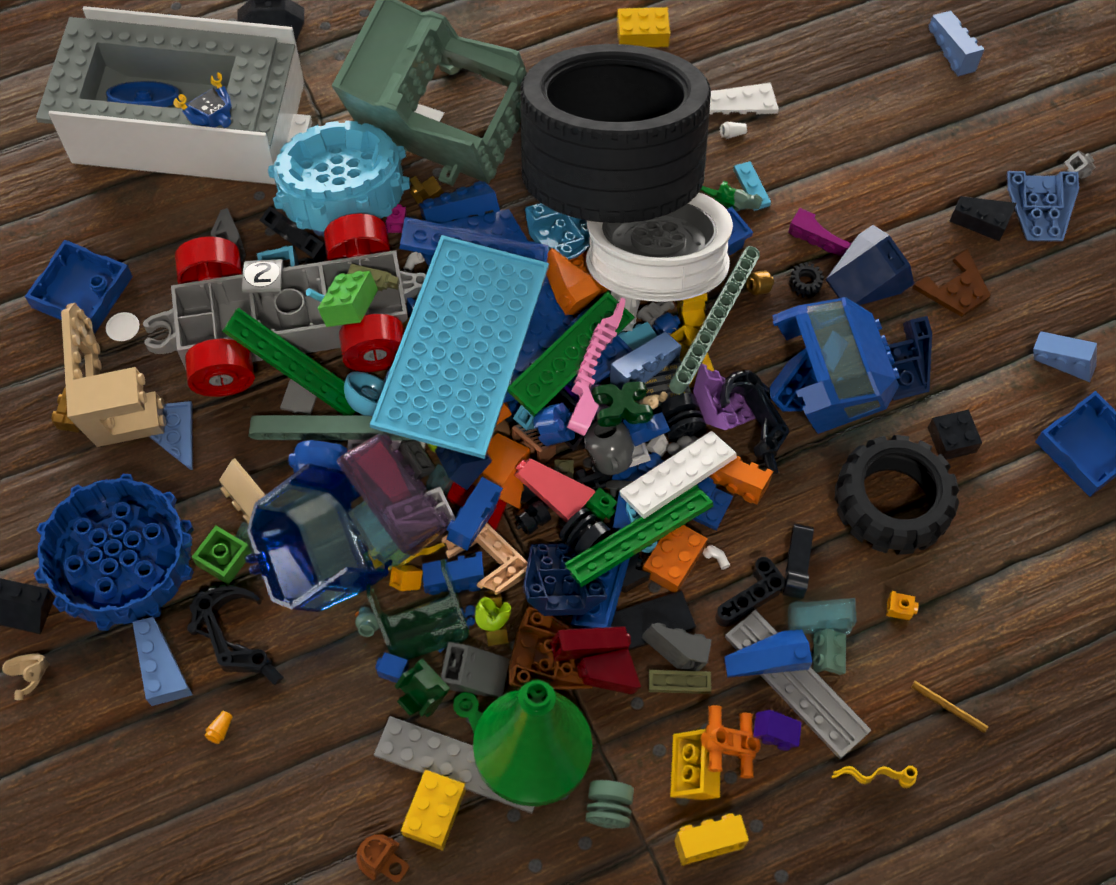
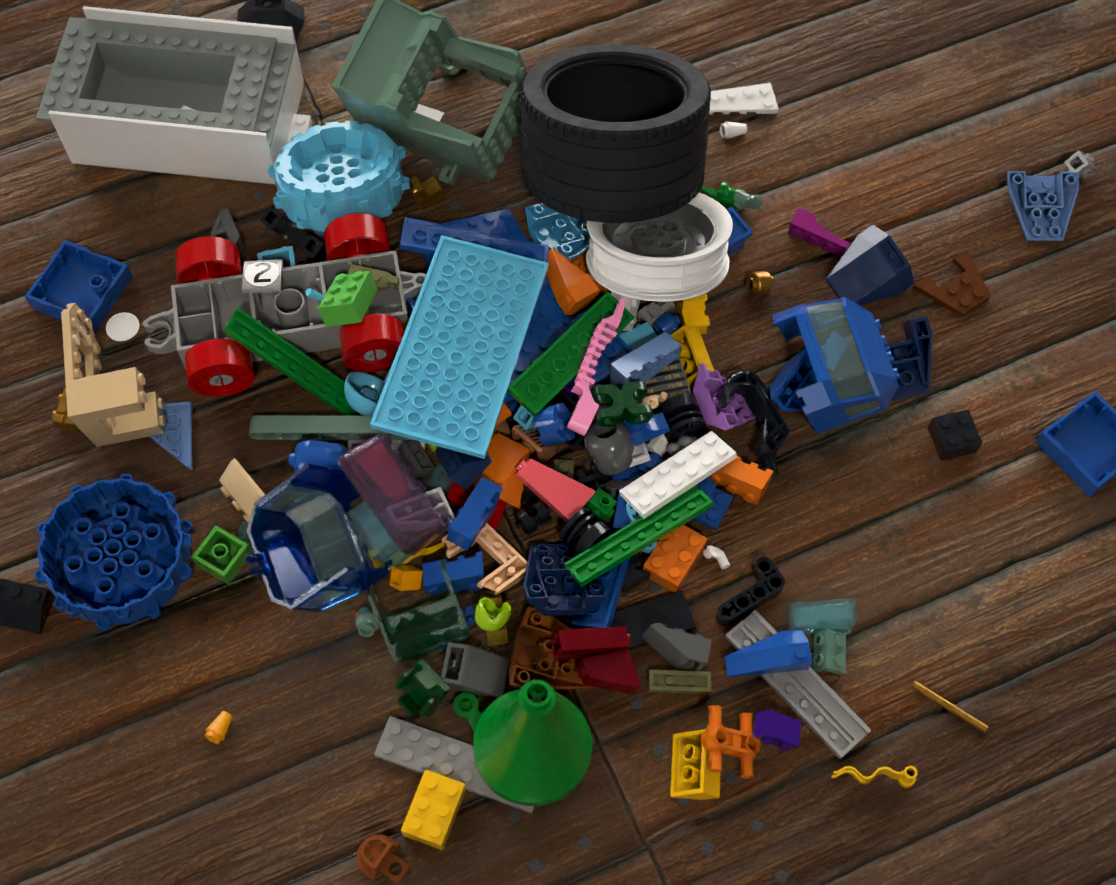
(30, 666): tan helmet -> none
(143, 93): blue dish -> none
(158, 666): medium blue wedge -> none
(209, 108): torso -> none
(241, 658): black piece -> none
(298, 399): light grey piece -> none
(391, 667): blue brick -> none
(396, 219): dark pink brick -> none
(413, 259): white arm -> none
(460, 204): blue wedge -> none
(610, 800): sand green wheel -> none
(643, 27): yellow brick -> none
(711, 839): yellow brick -> none
(714, 320): sand green beam -> none
(751, 183): medium azure plate -> none
(798, 561): black beam -> none
(808, 271): black tyre -> none
(897, 610): light orange brick -> none
(916, 462): black tyre -> none
(956, 43): medium blue wedge -> none
(983, 215): black wedge -> none
(1067, 354): medium blue wedge -> none

